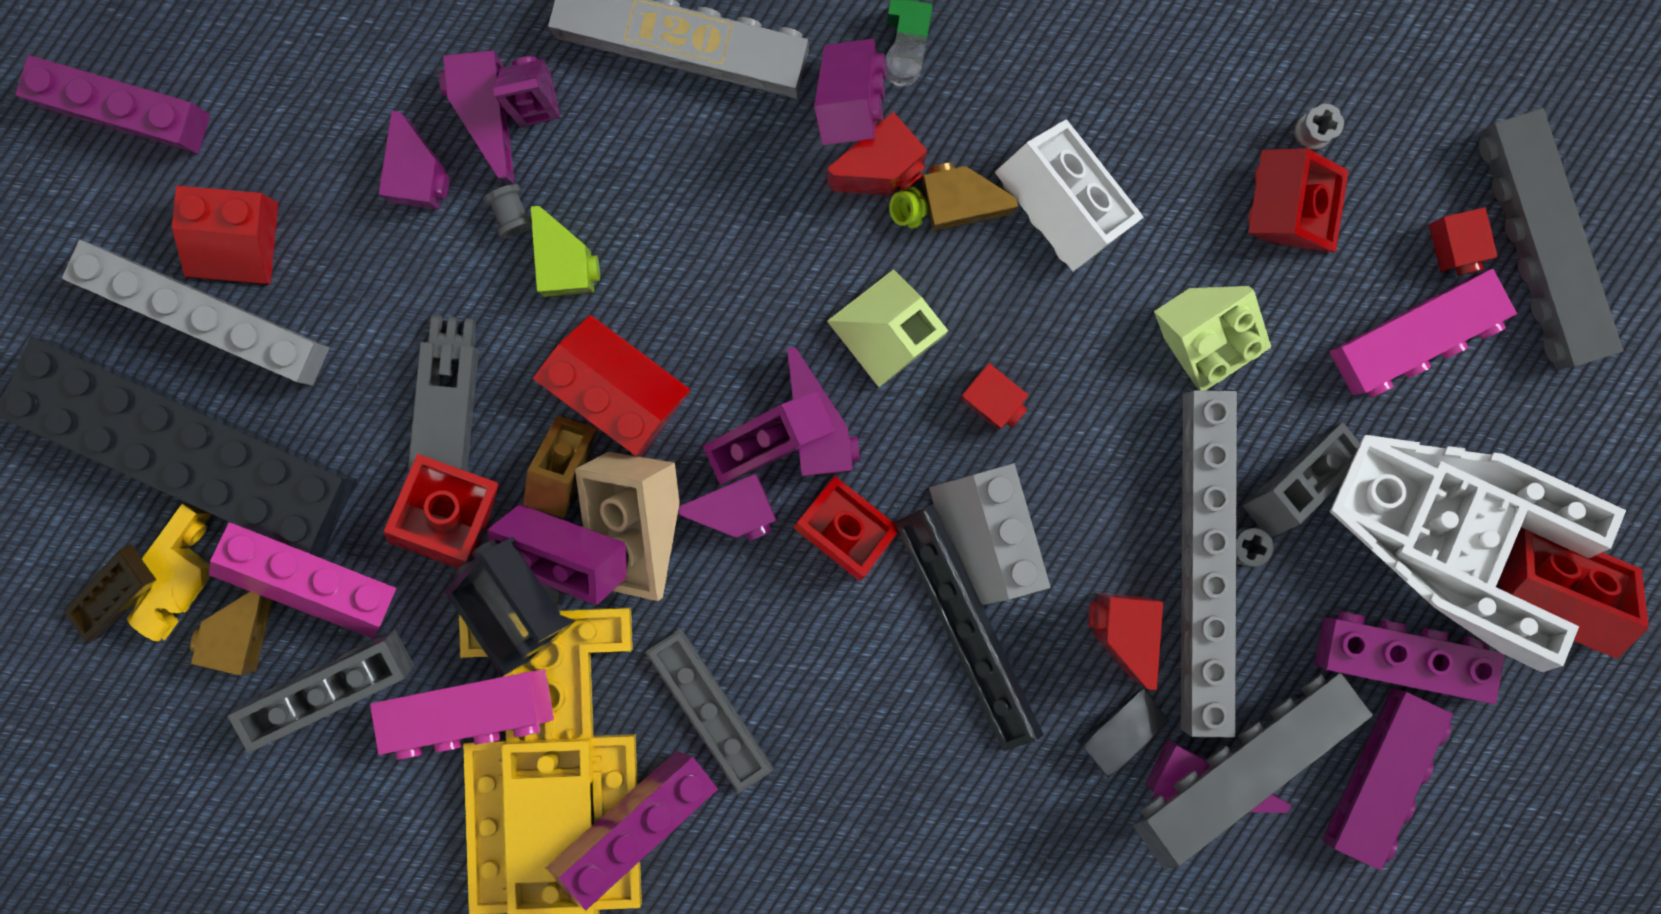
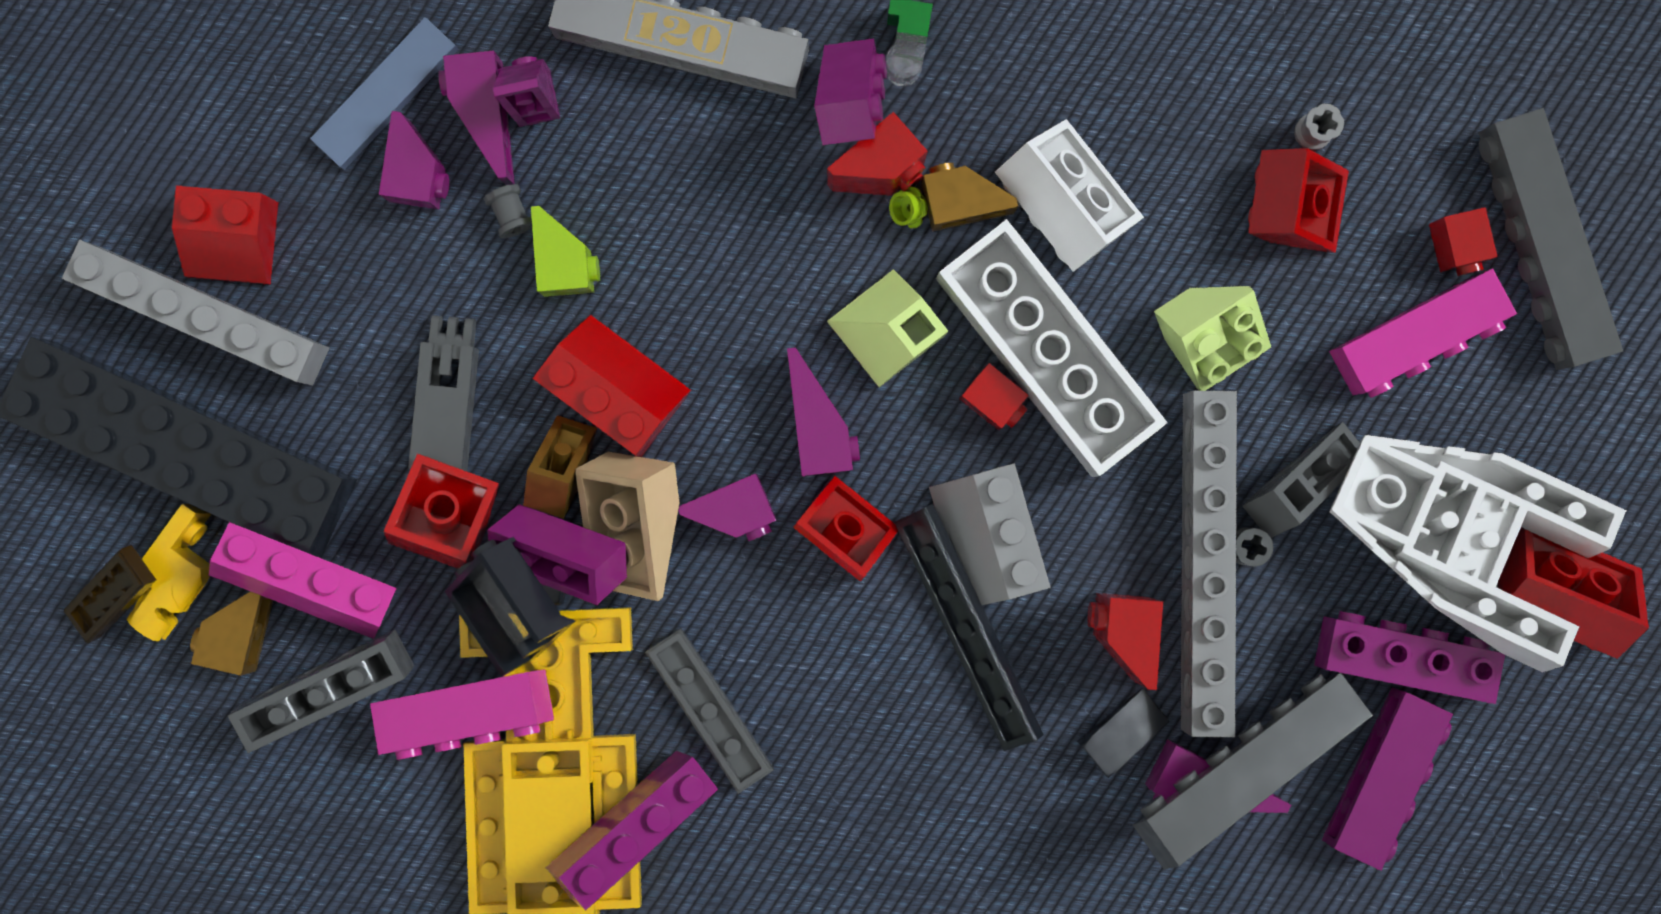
(112, 104): magenta brick -> none
(384, 91): none -> sand blue tile
(769, 437): magenta brick -> none
(1050, 349): none -> white brick

